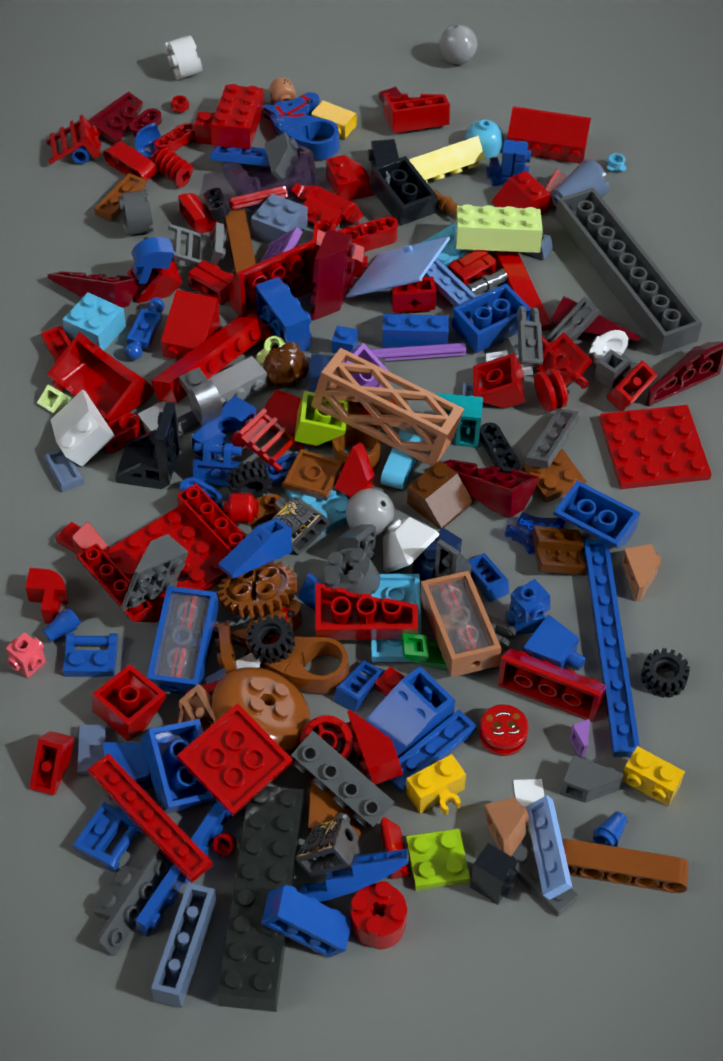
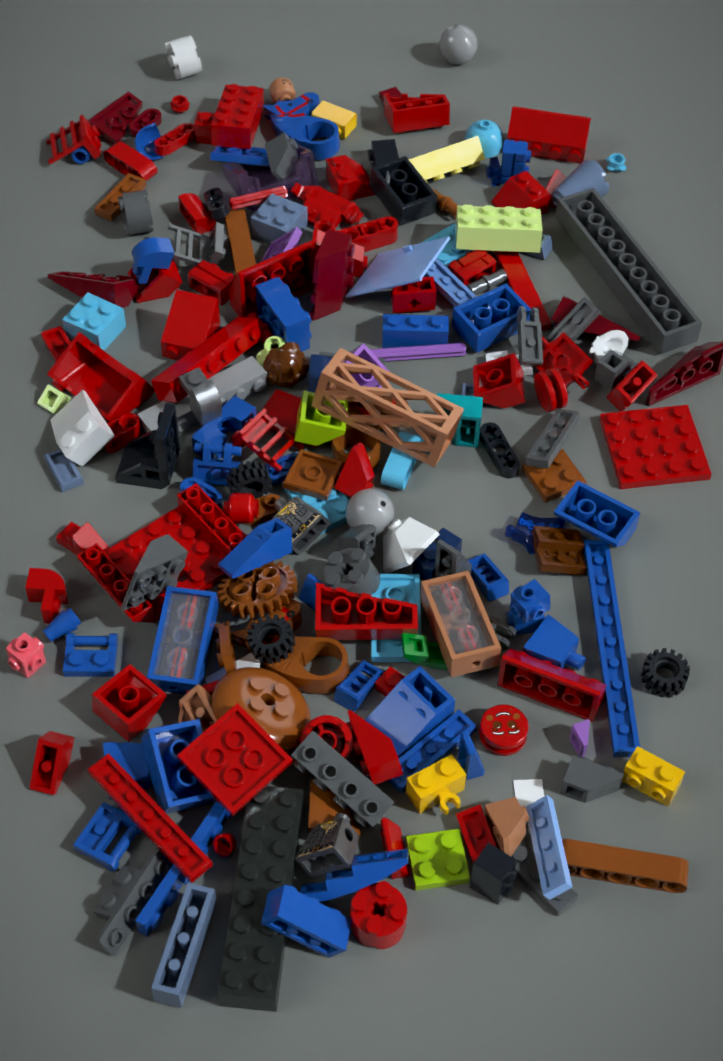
(90, 746): sand blue tile -> none
(144, 328): blue plate -> none
(172, 166): red piece -> none
(344, 338): blue brick -> none
(439, 495): reddish brown slope -> none
(469, 758): none -> blue slope
(475, 830): none -> red plate
(495, 489): dark red wedge -> none
(610, 830): blue cone -> none
(640, 568): nougat slope -> none

